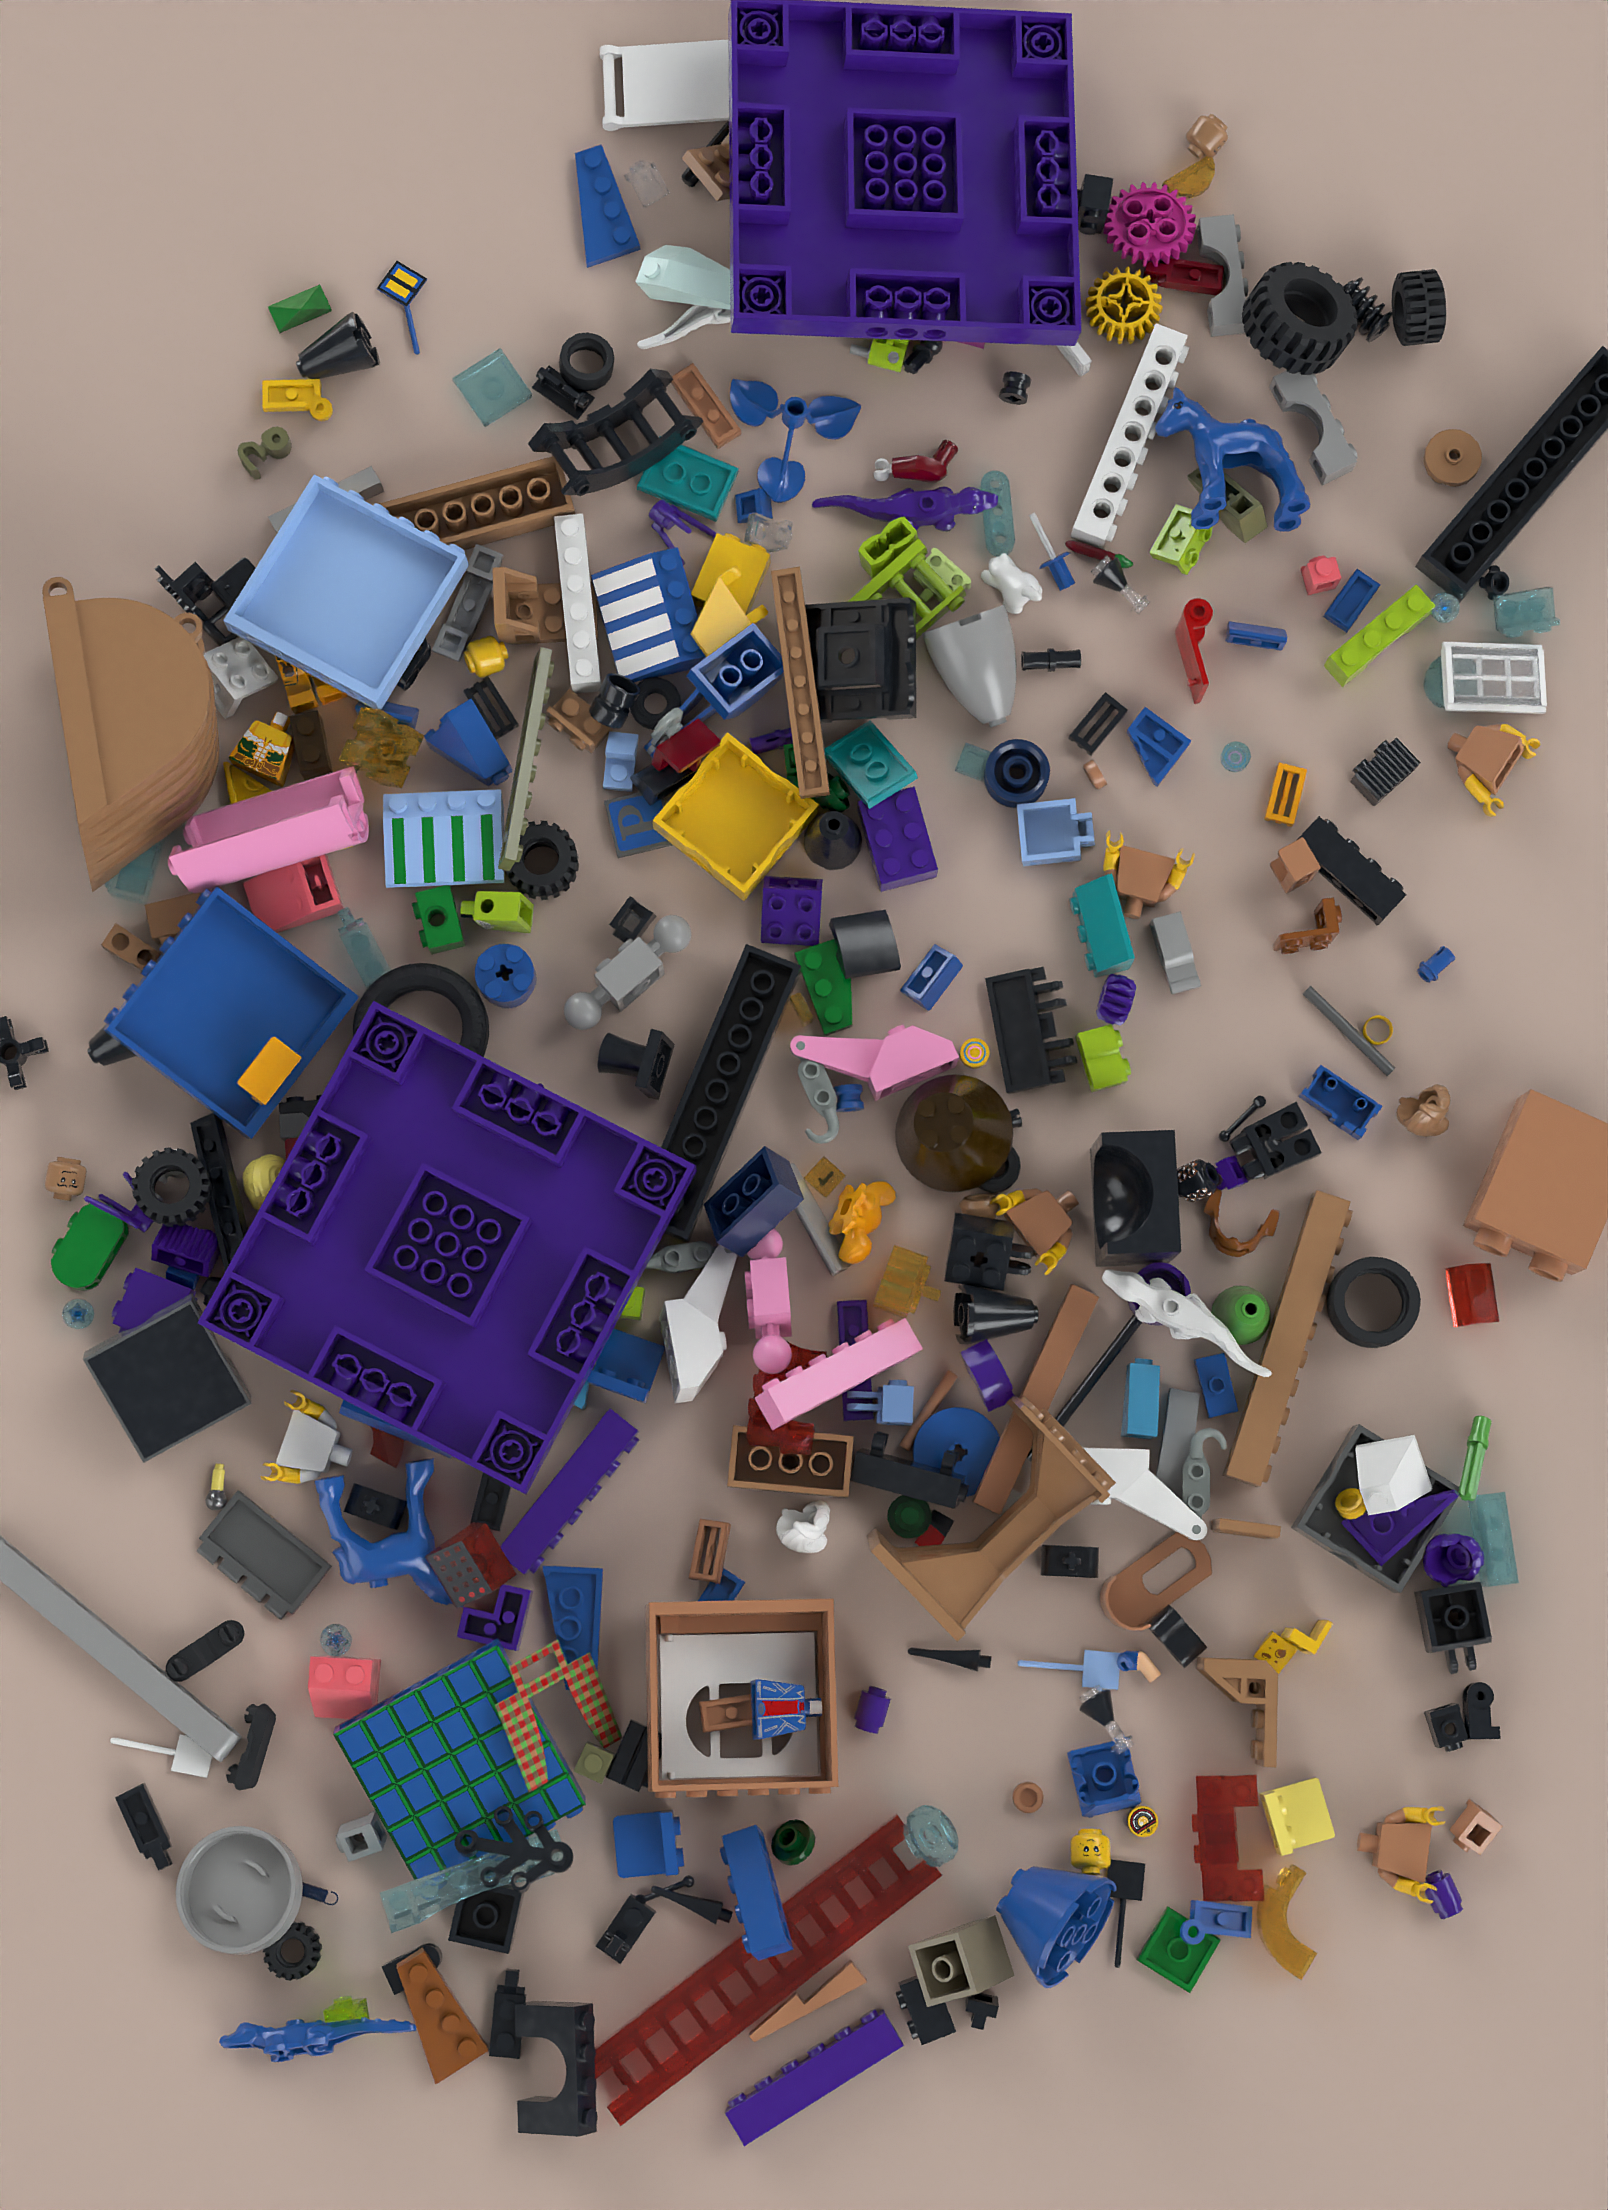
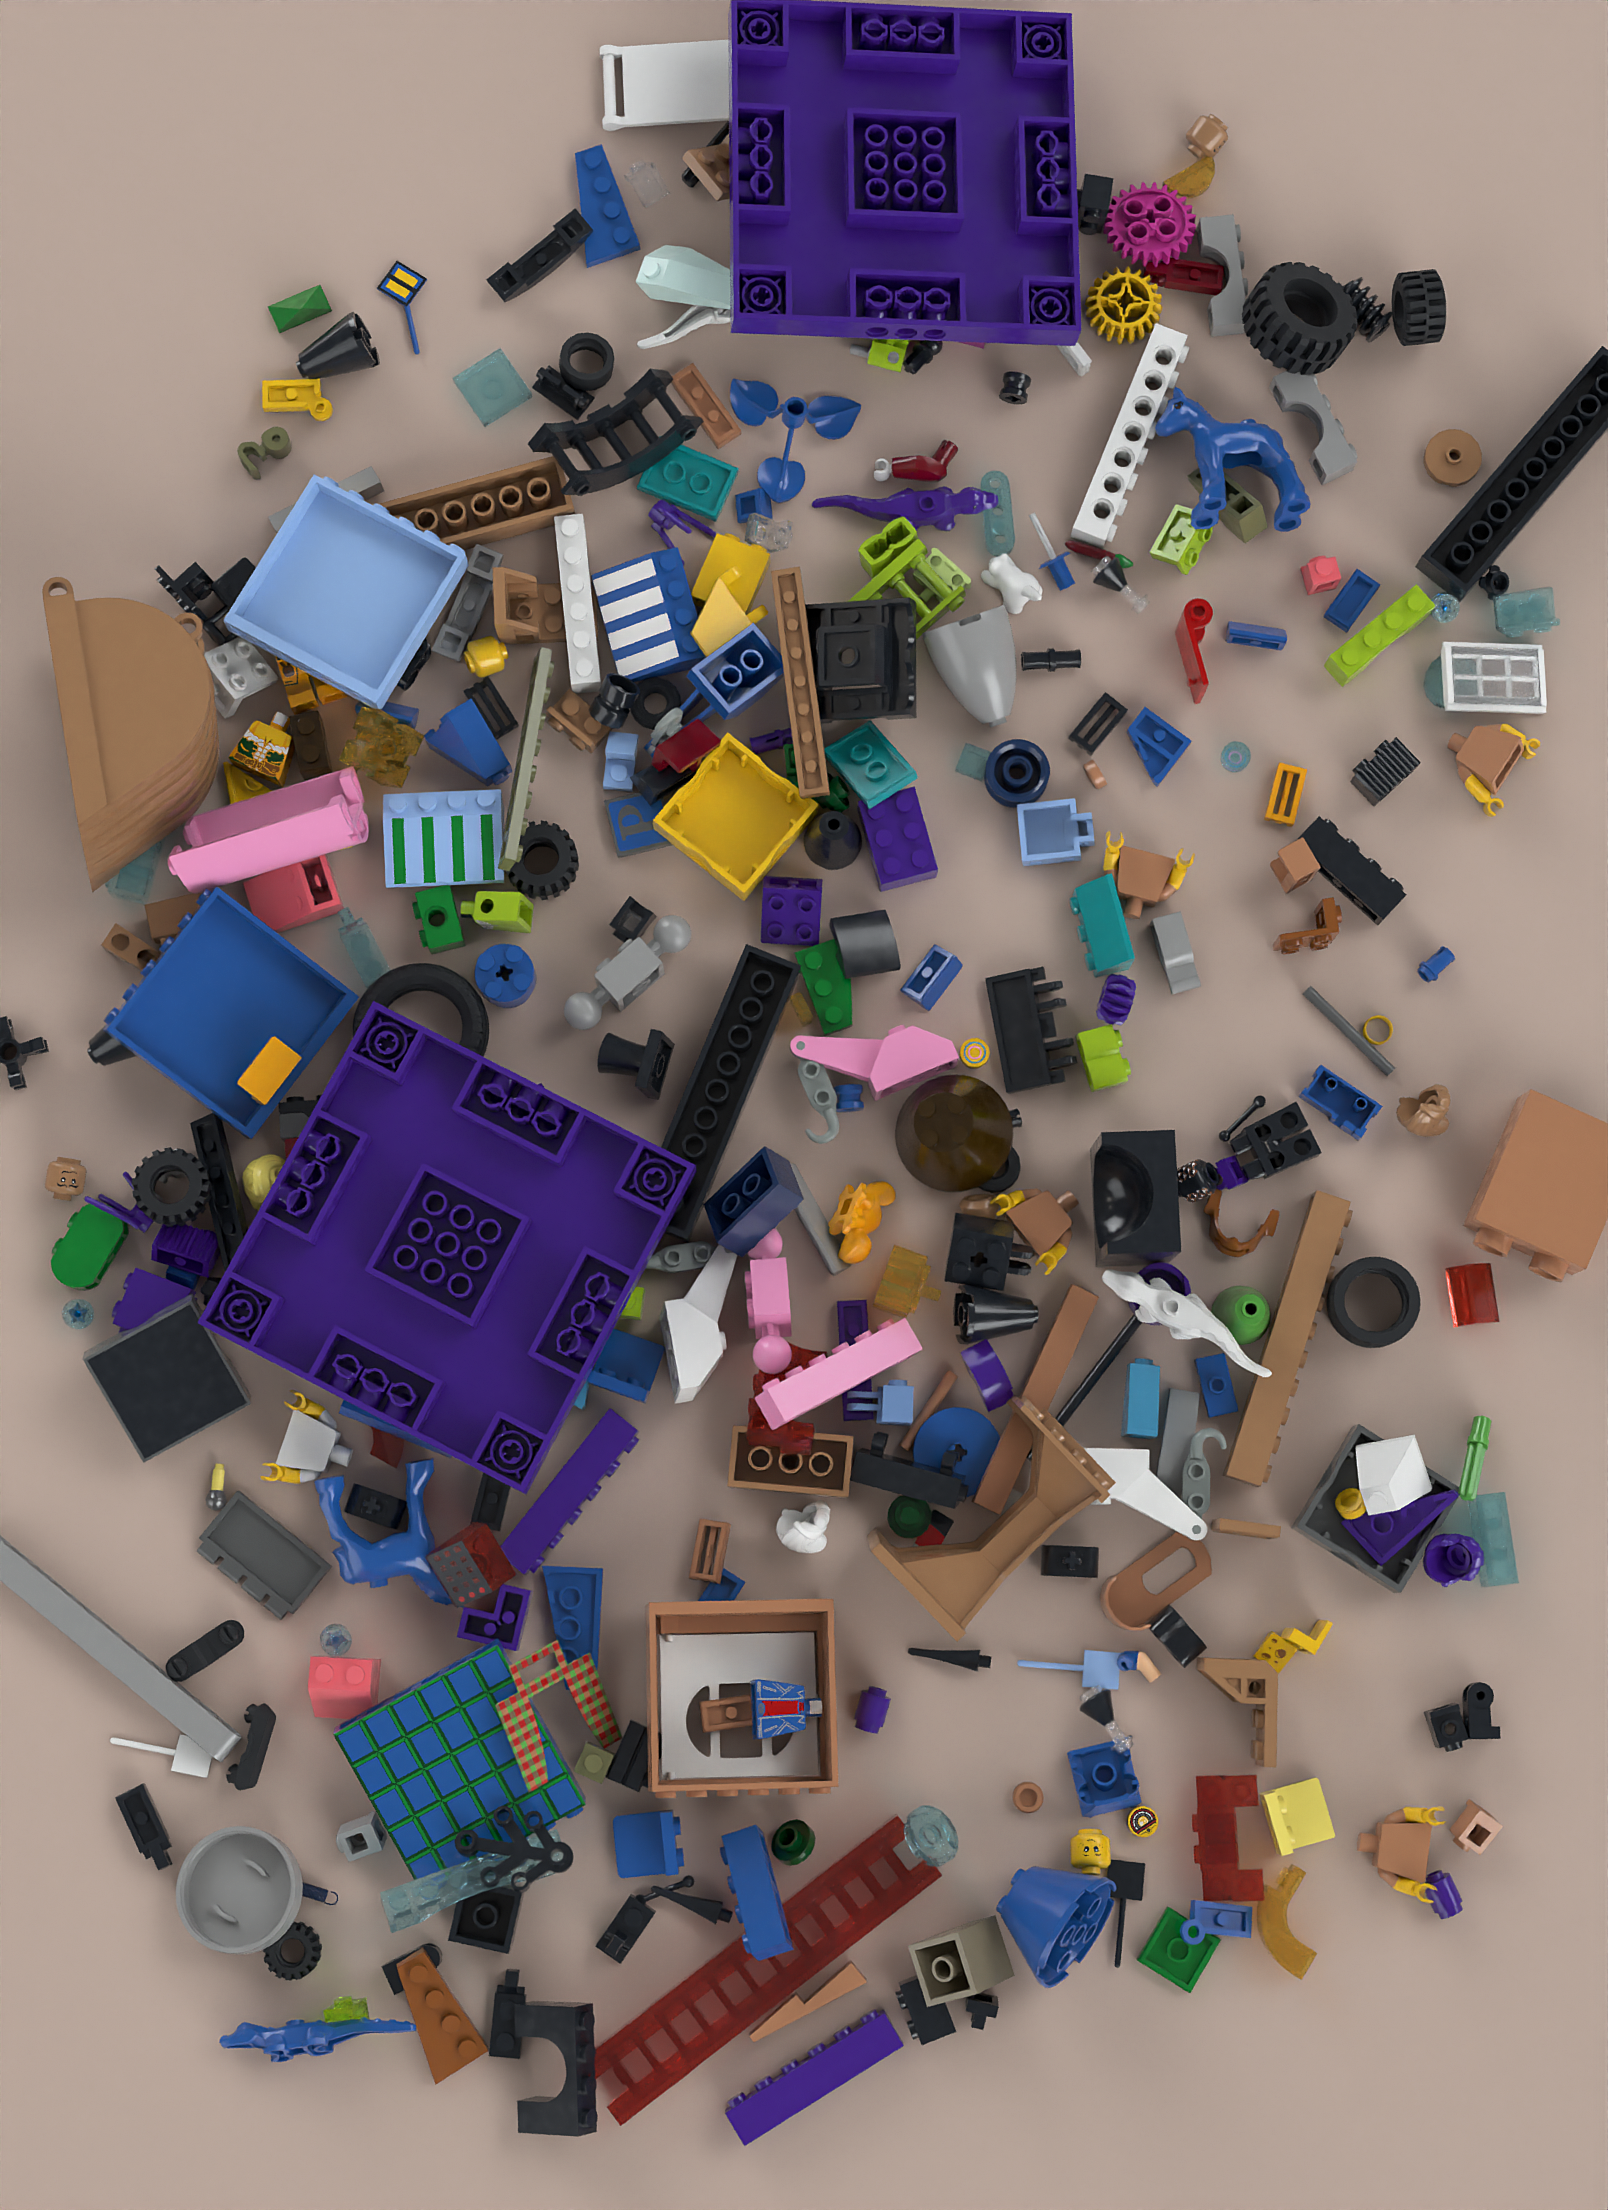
(542, 258): none -> black slope
(824, 1177): clear yellow tile -> none
(1468, 1630): black hinge -> none

